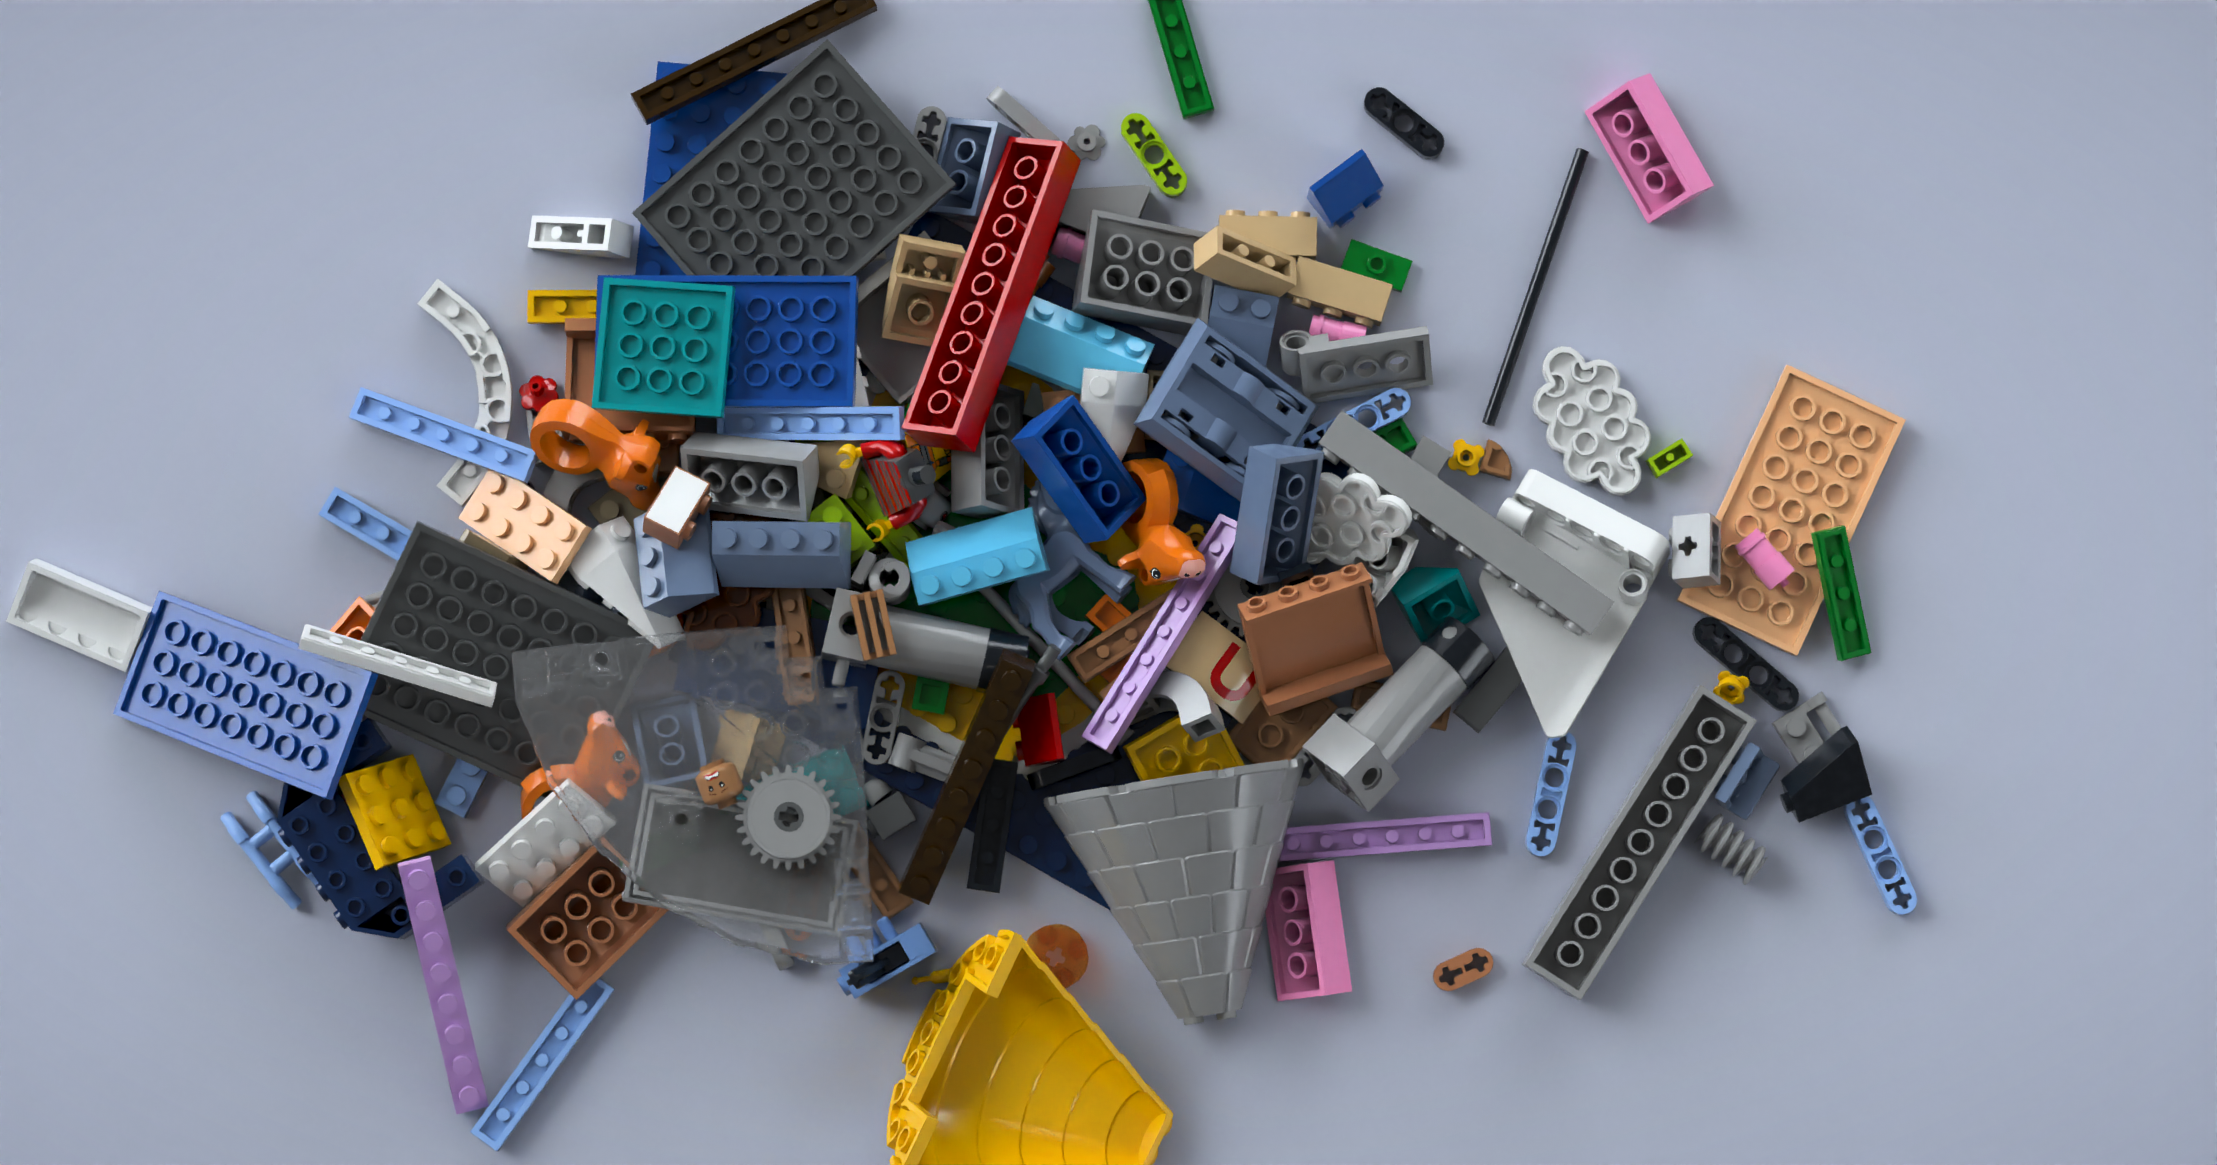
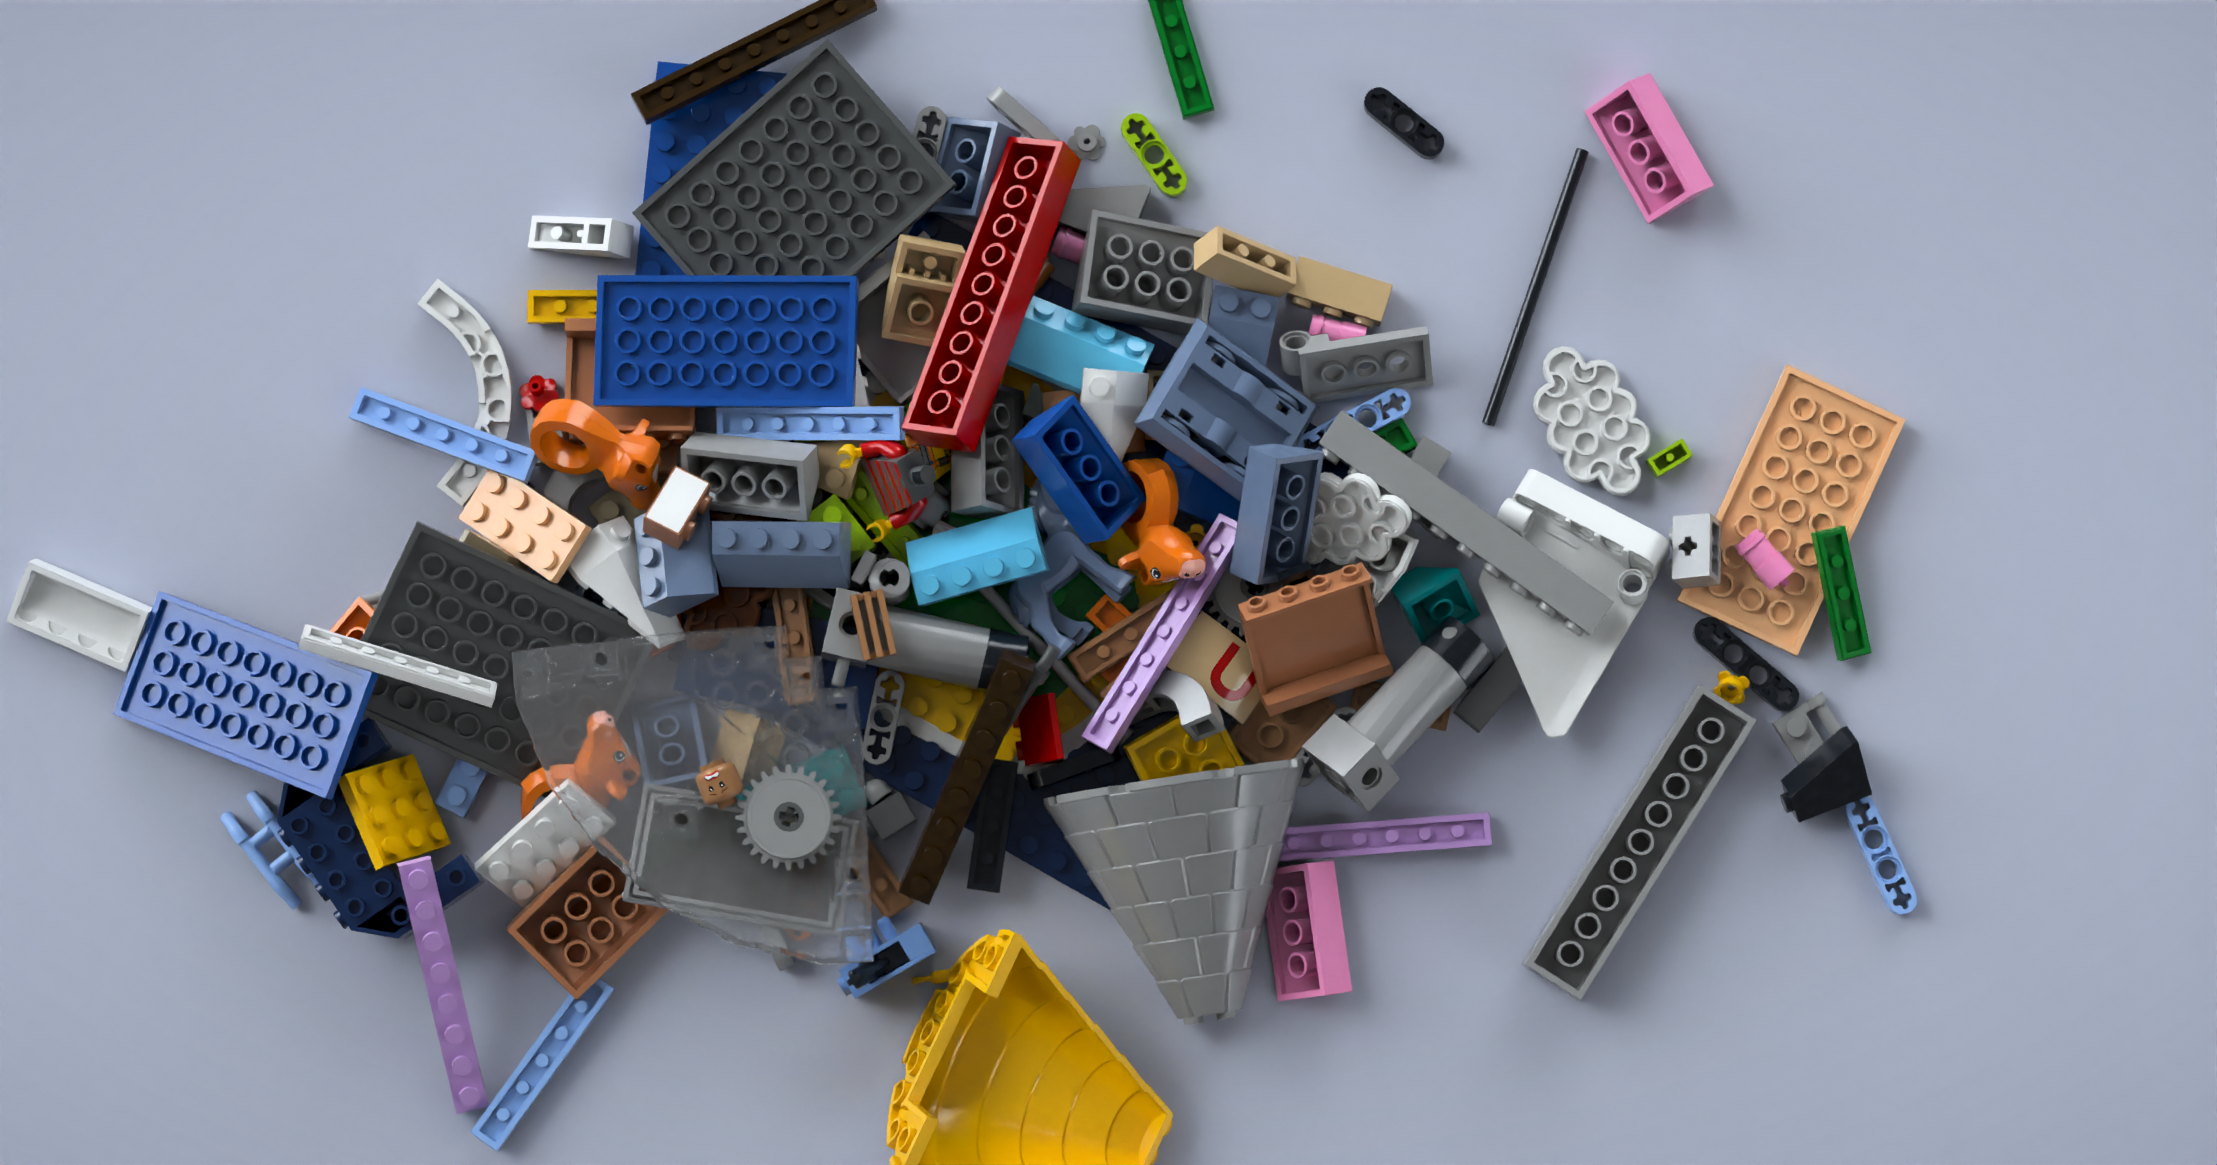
(365, 523): light blue plate -> none
(663, 347): teal plate -> none
(916, 756): light grey piece -> none
(930, 695): green plate -> none
(1072, 948): clear orange plate -> none
(1288, 234): tan brick -> none
(1346, 190): blue slope -> none
(1376, 264): green plate -> none
(1457, 461): yellow plate -> none
(1466, 976): nougat beam -> none
(1495, 461): medium nougat tile -> none
(1554, 794): light blue beam -> none
(1732, 848): light grey piece -> none
(1746, 781): sand blue bracket -> none

